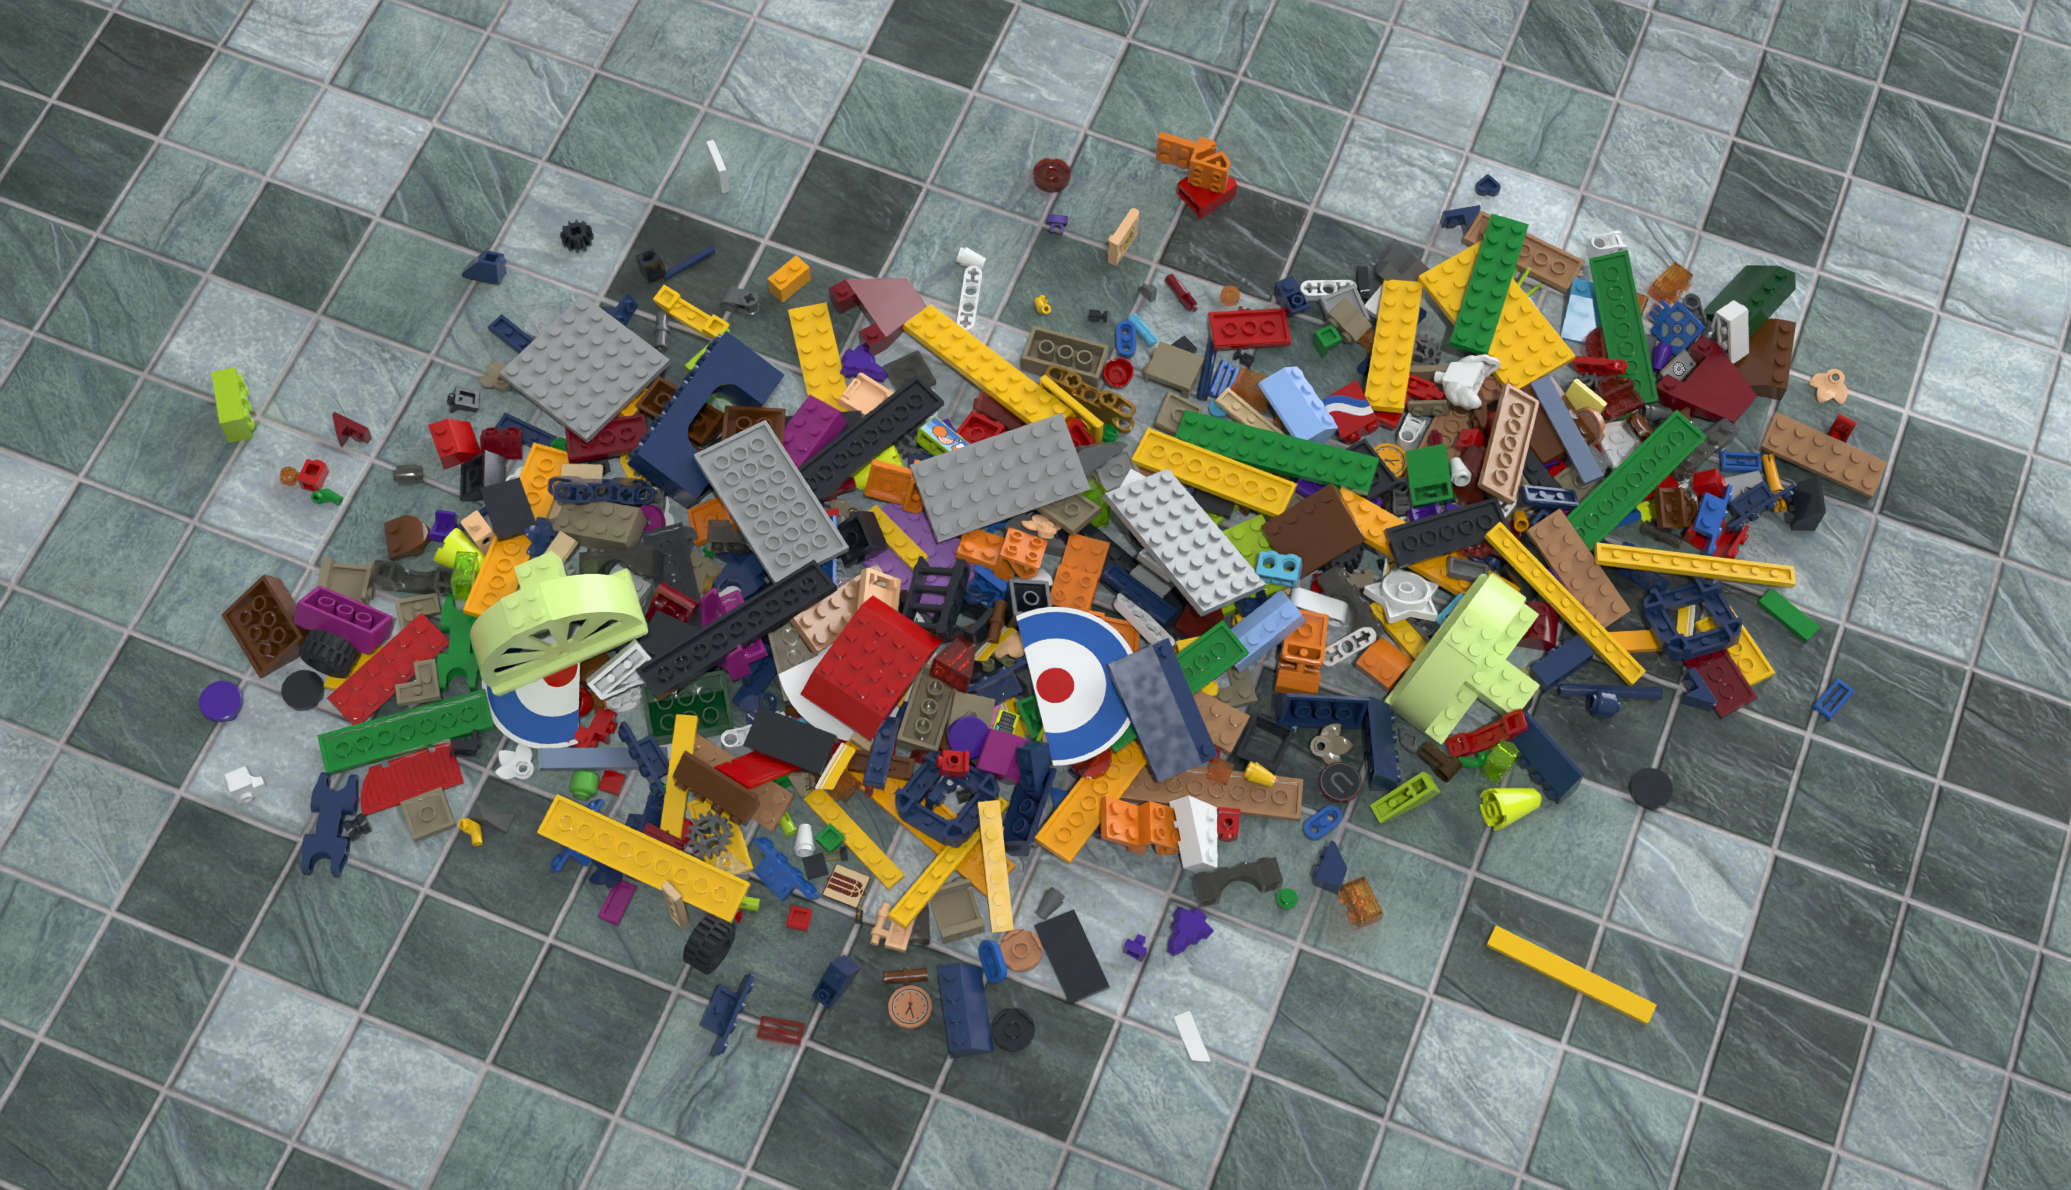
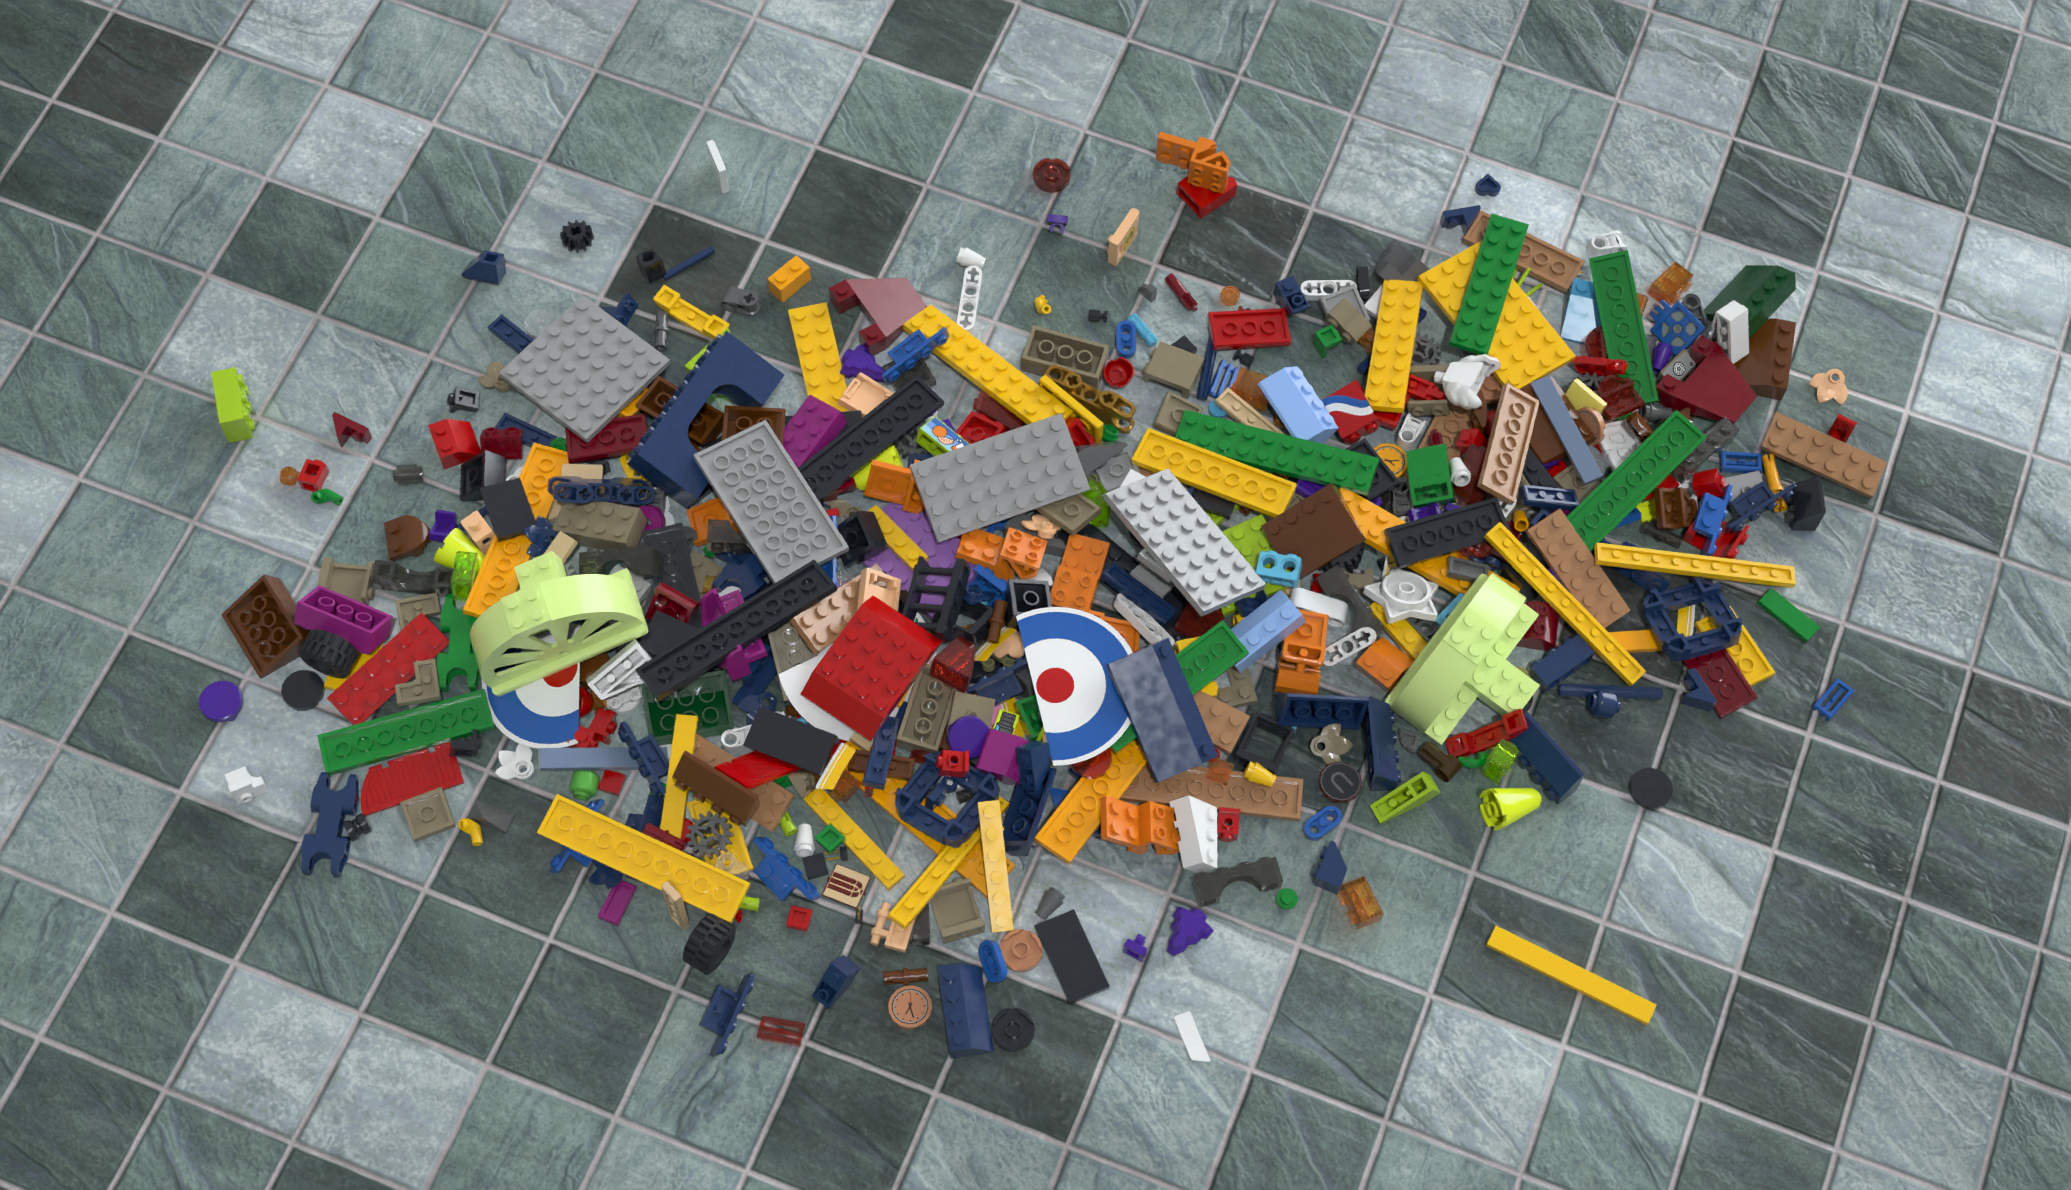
(912, 350): none -> blue bracket

